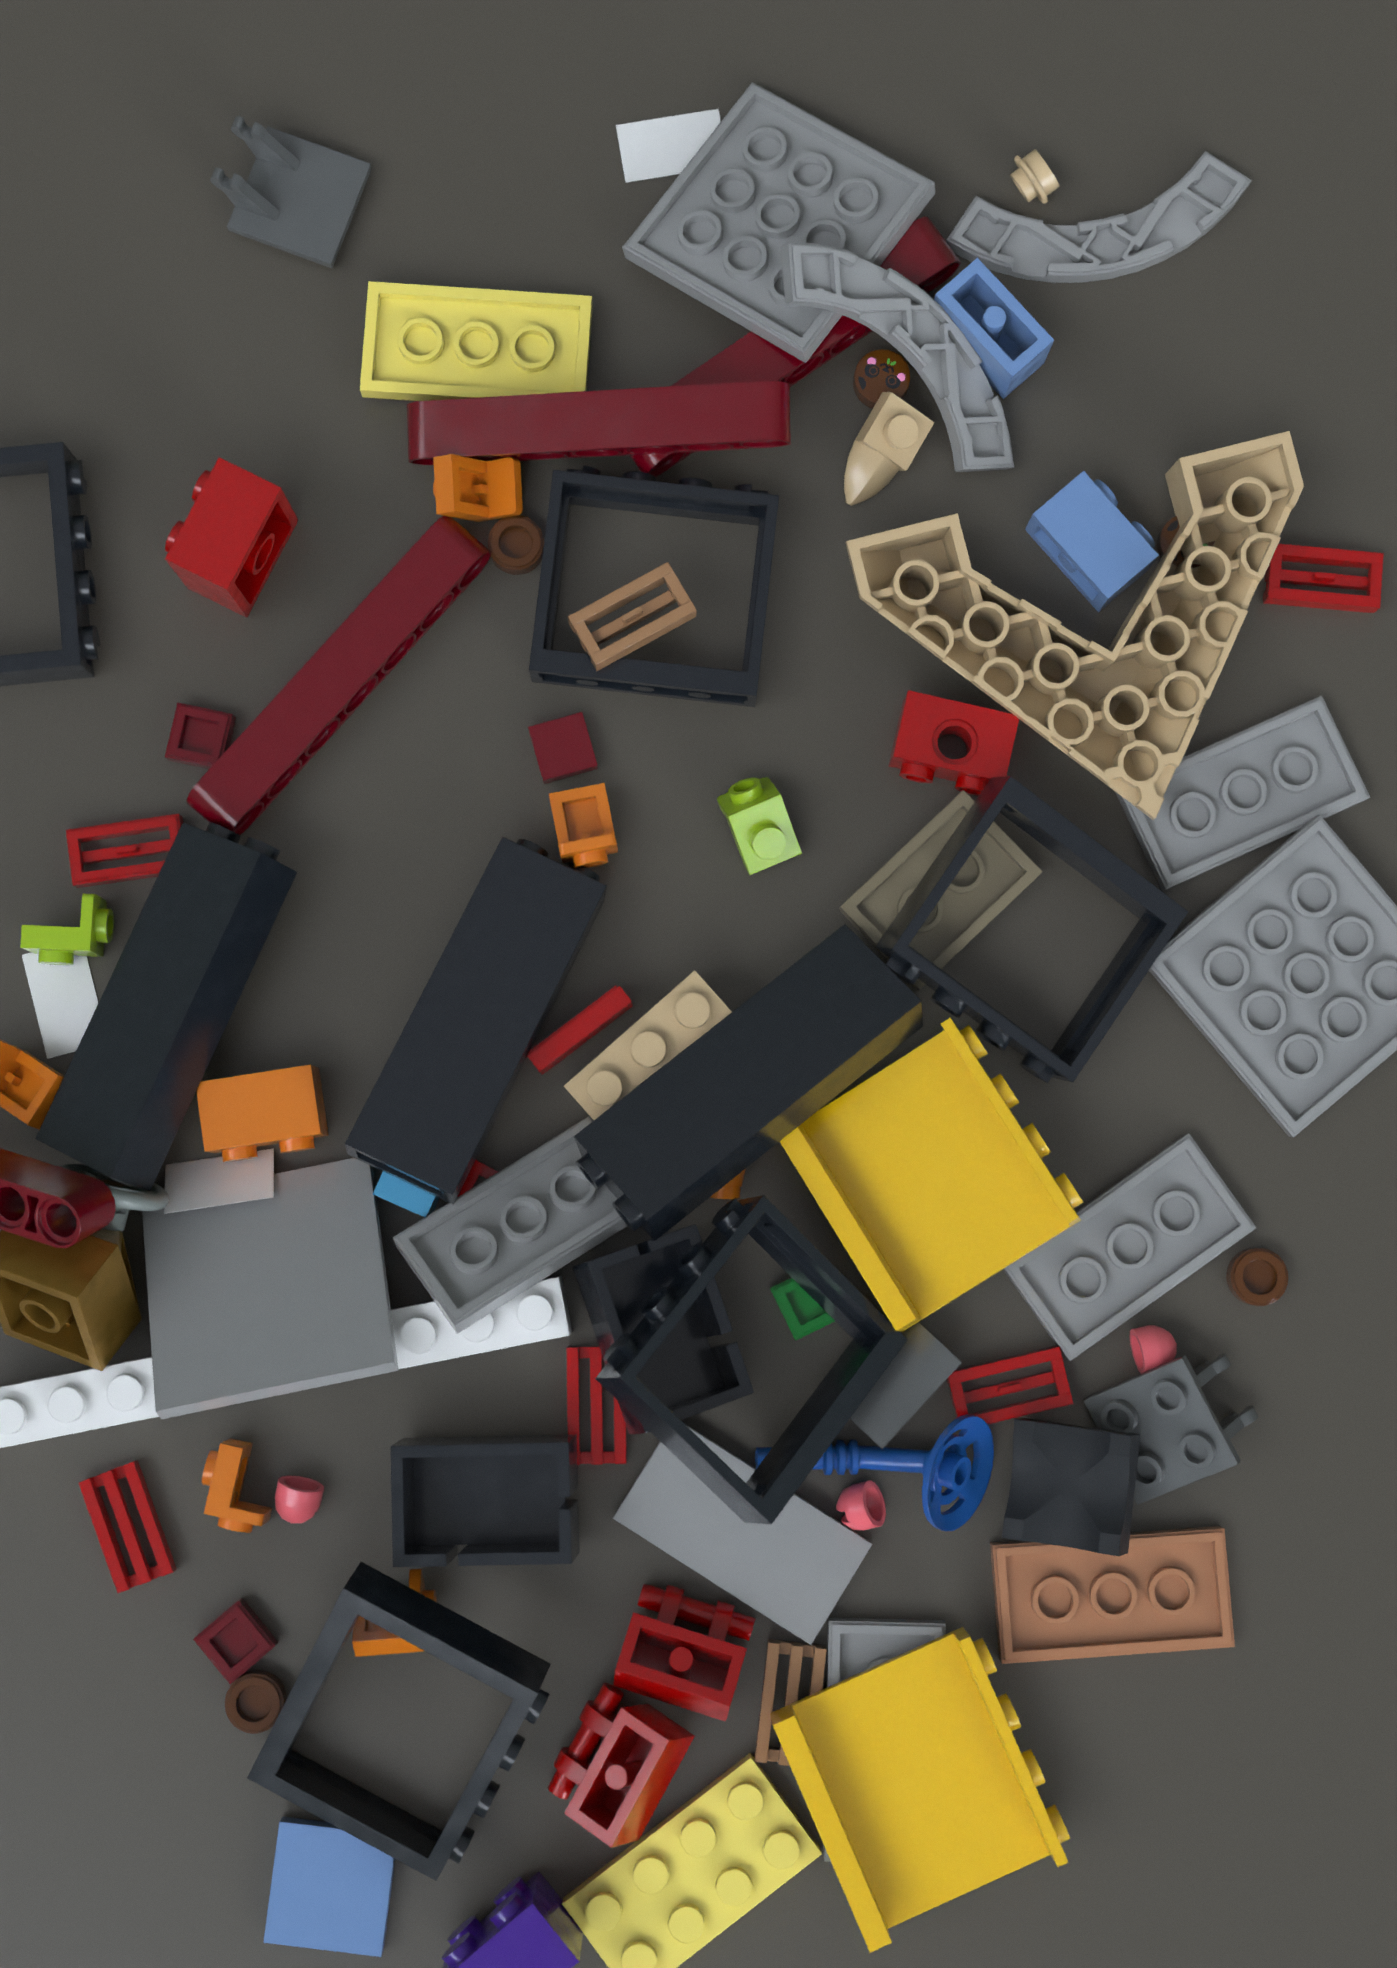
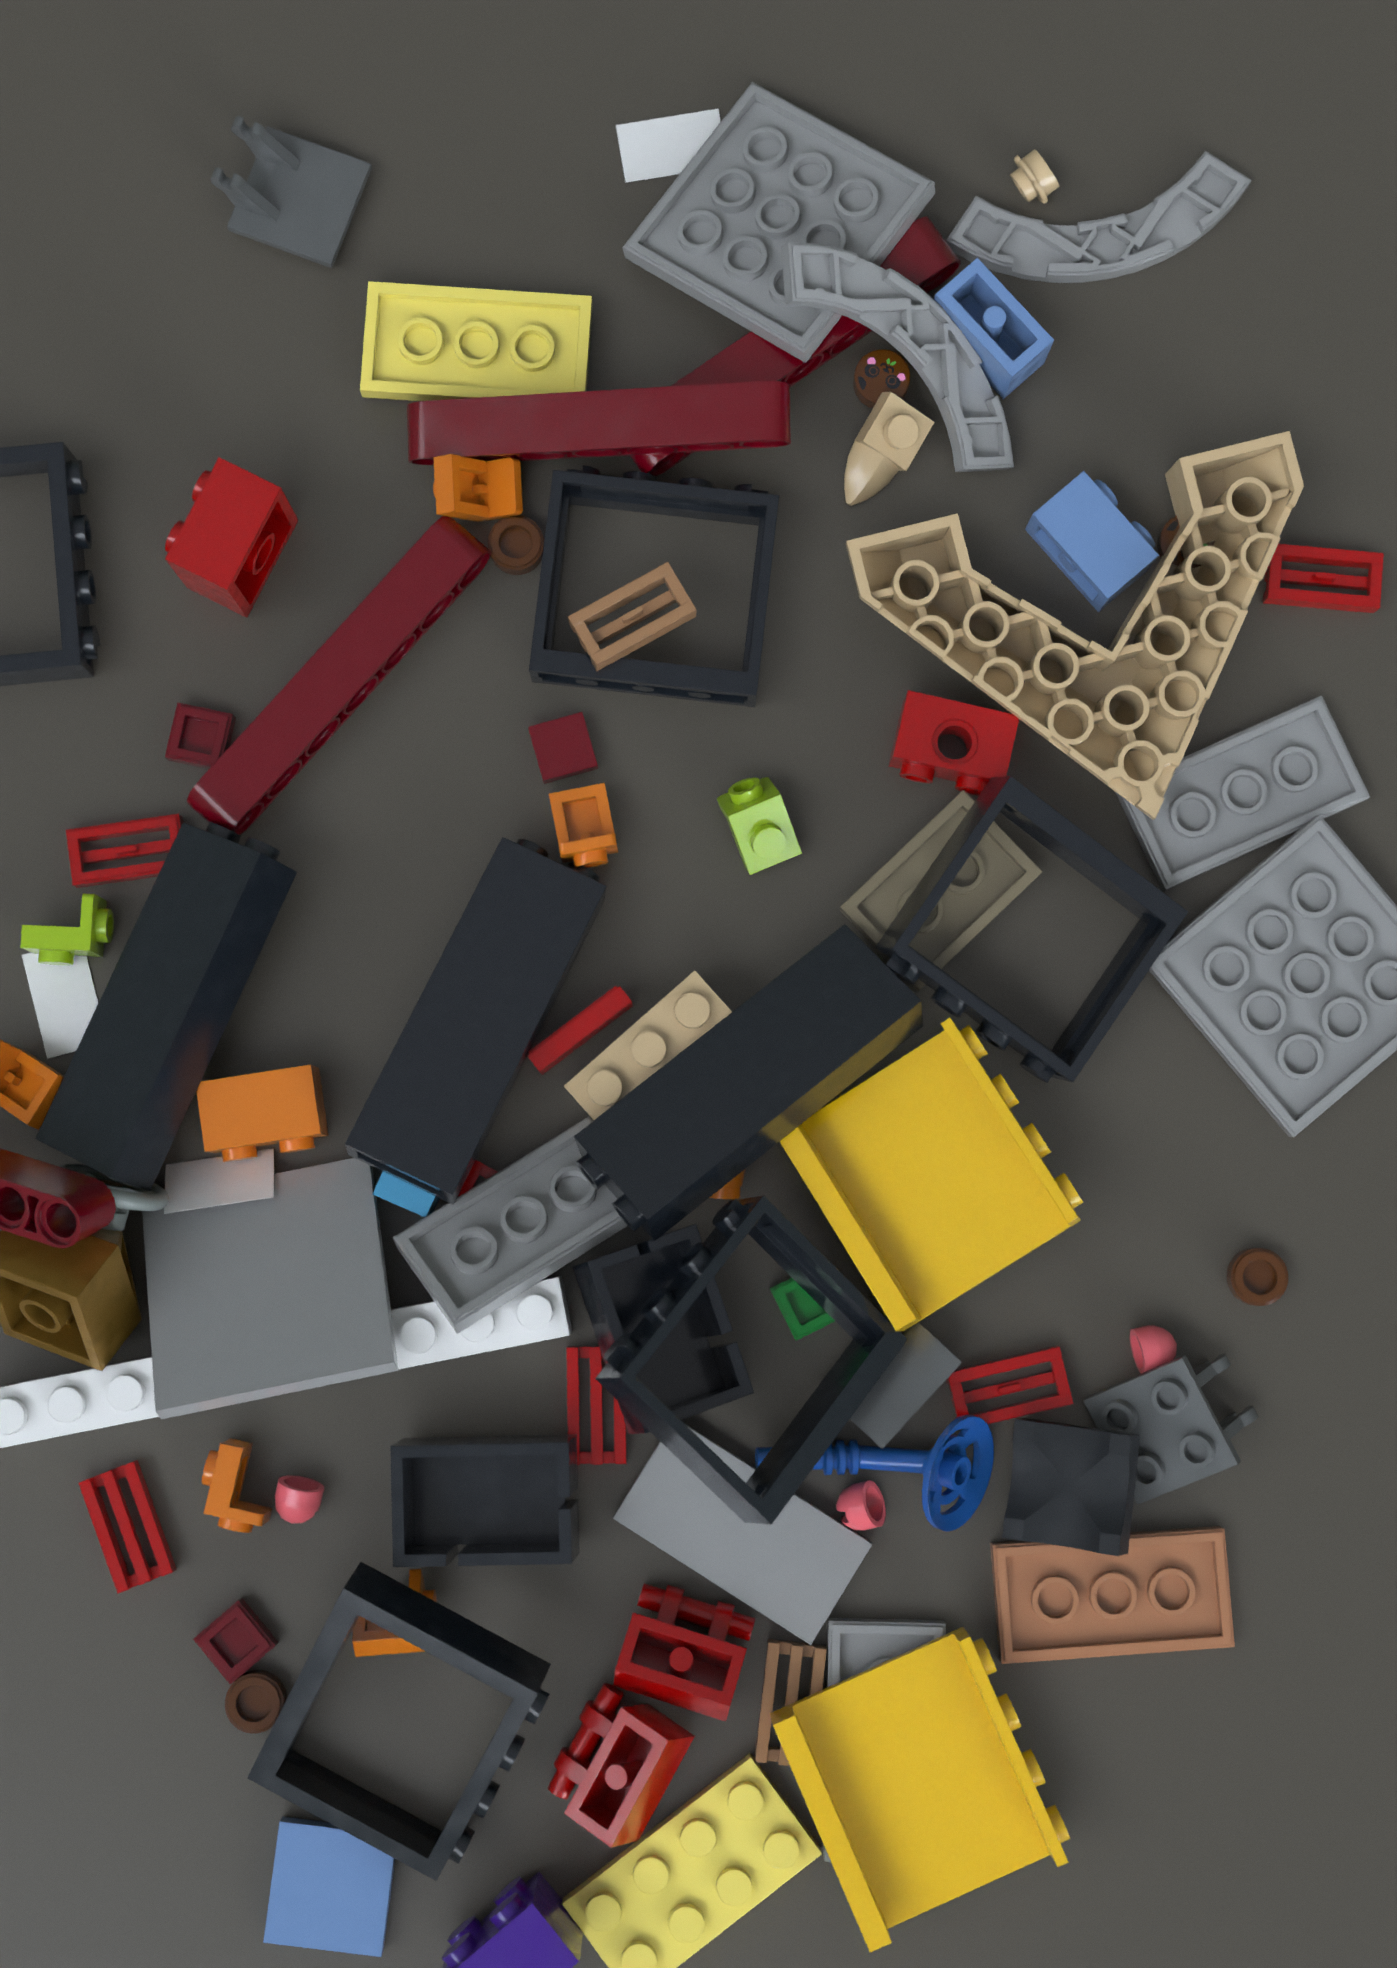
(1130, 1247): light grey tile -> none

